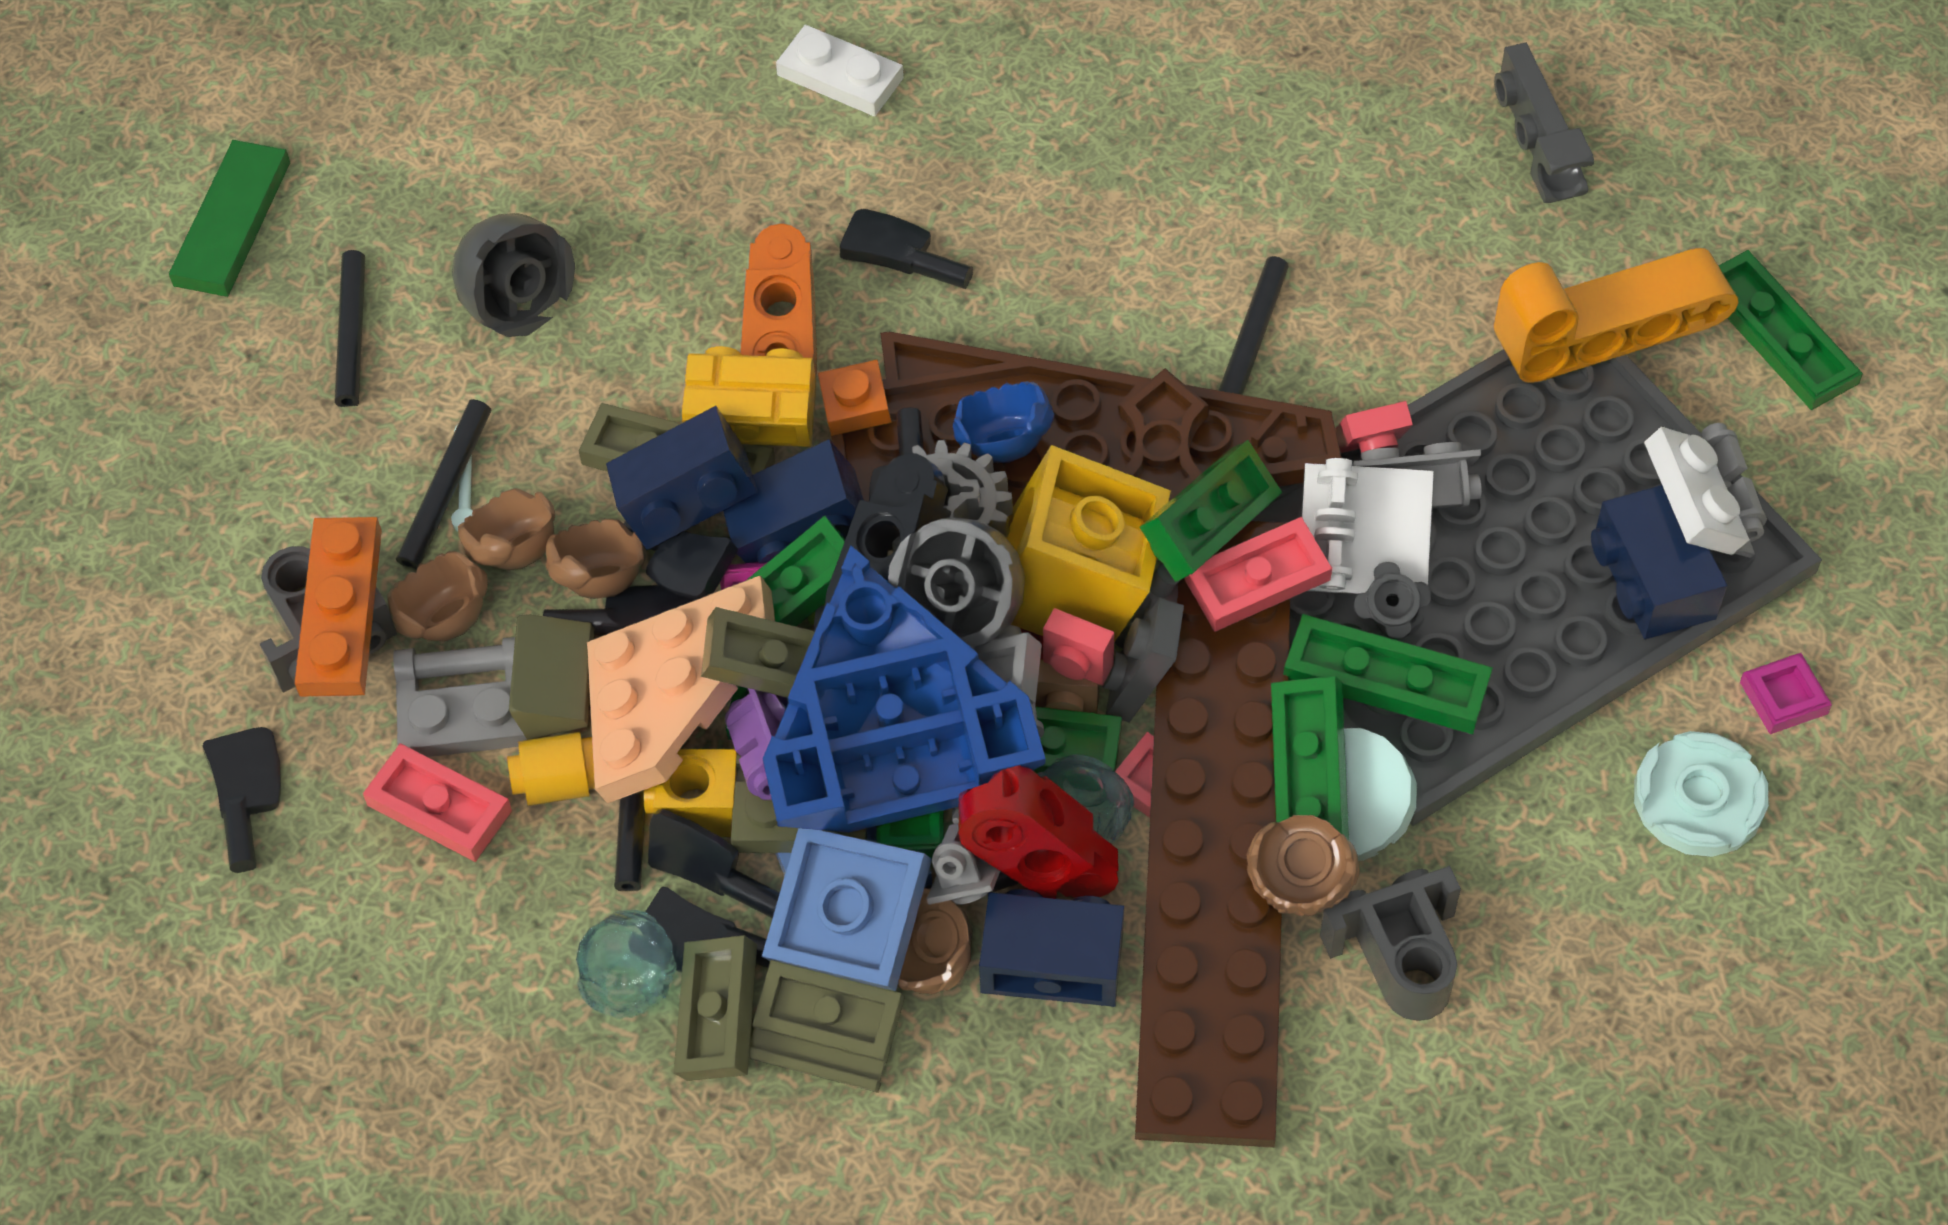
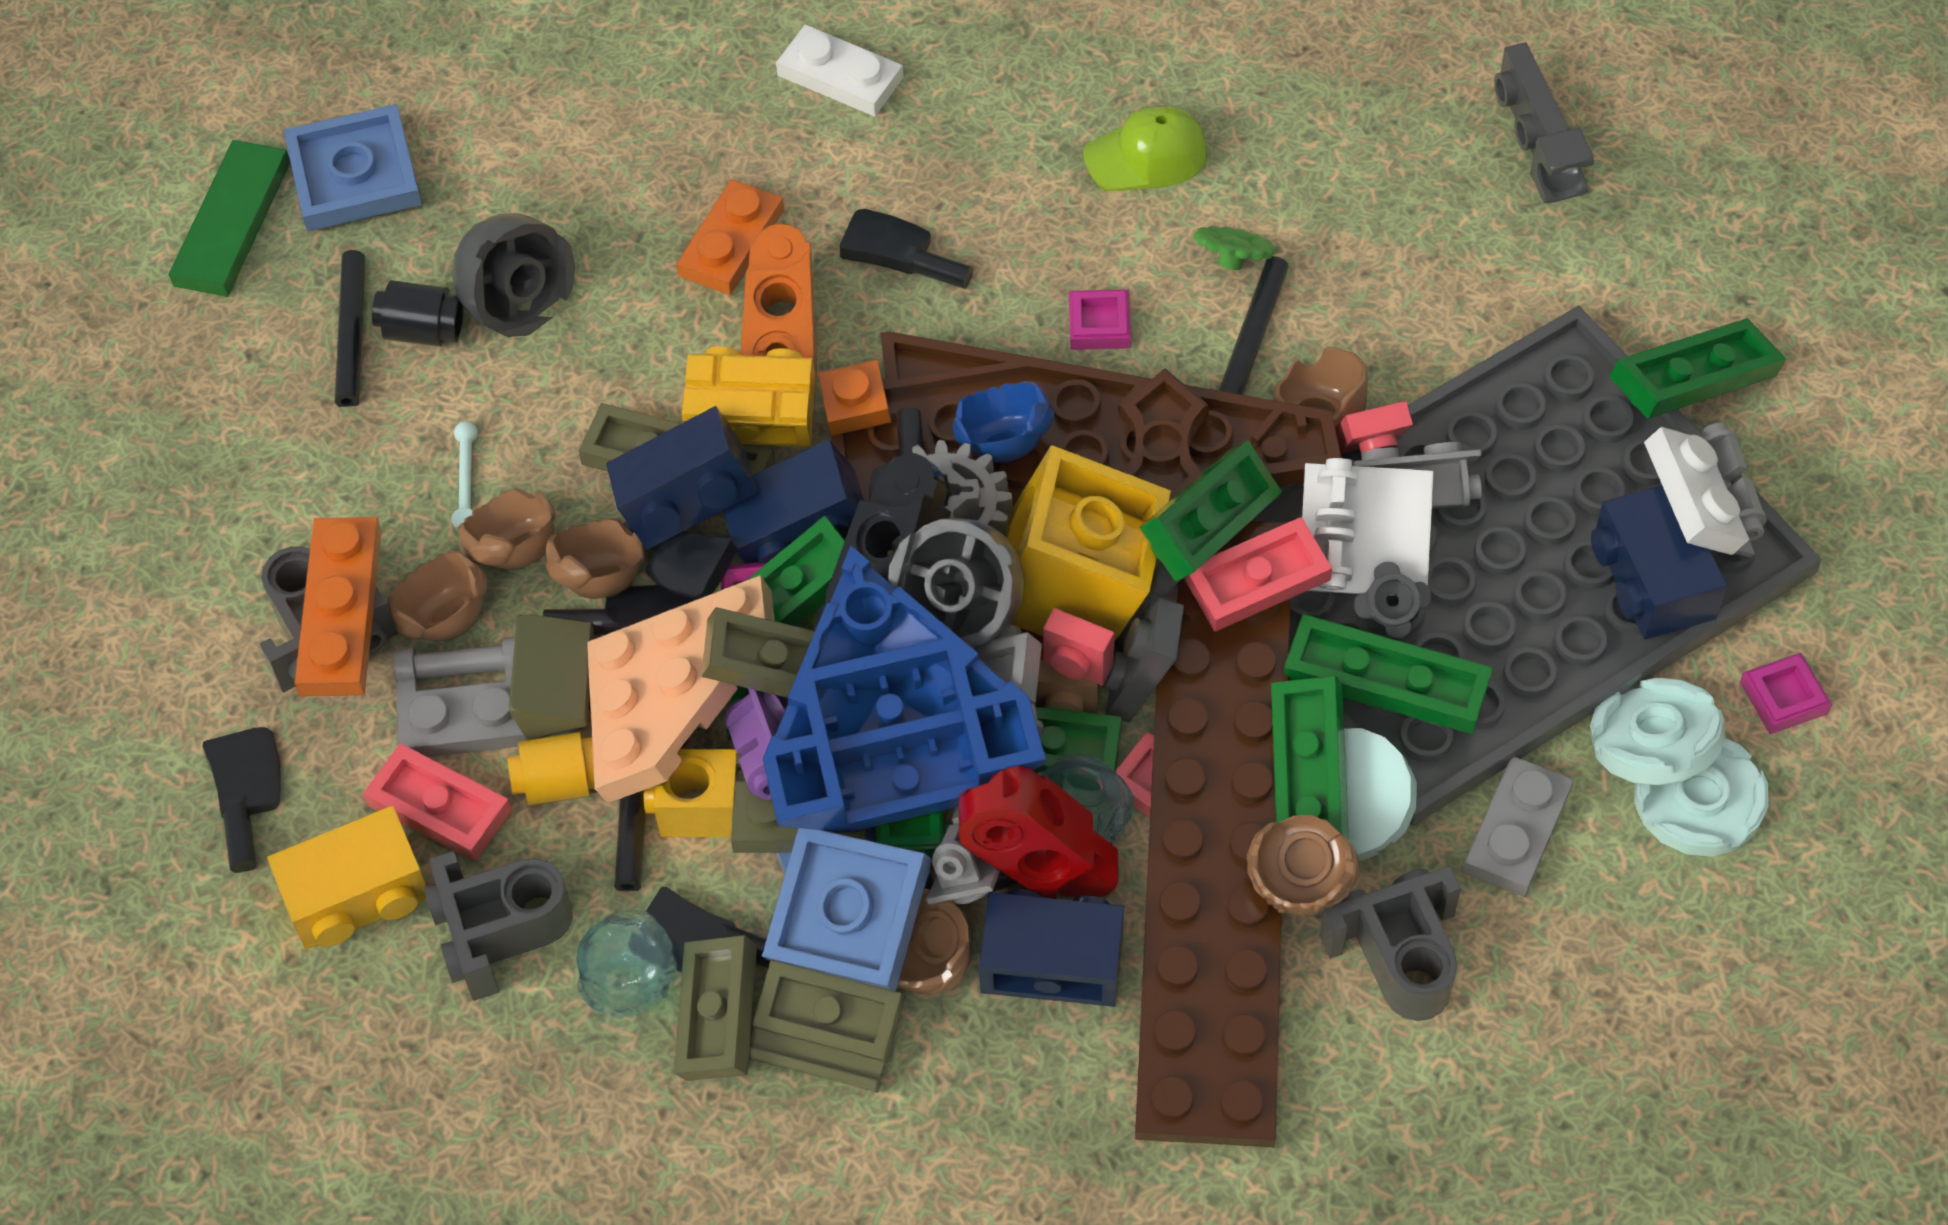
(348, 878): none -> yellow brick
(352, 167): none -> medium blue plate
(417, 313): none -> black brick
(443, 484): black piece -> none
(489, 916): none -> dark grey pin
(704, 859): black piece -> none
(721, 245): none -> orange plate
(1099, 319): none -> dark pink tile
(1150, 150): none -> lime cap
(1234, 245): none -> bright green piece
(1332, 383): none -> medium nougat hair
(1518, 826): none -> light grey plate
(1570, 328): light orange beam -> none
(1658, 732): none -> light aqua tile
(1697, 368): none -> green plate
(1787, 334): green tile -> none

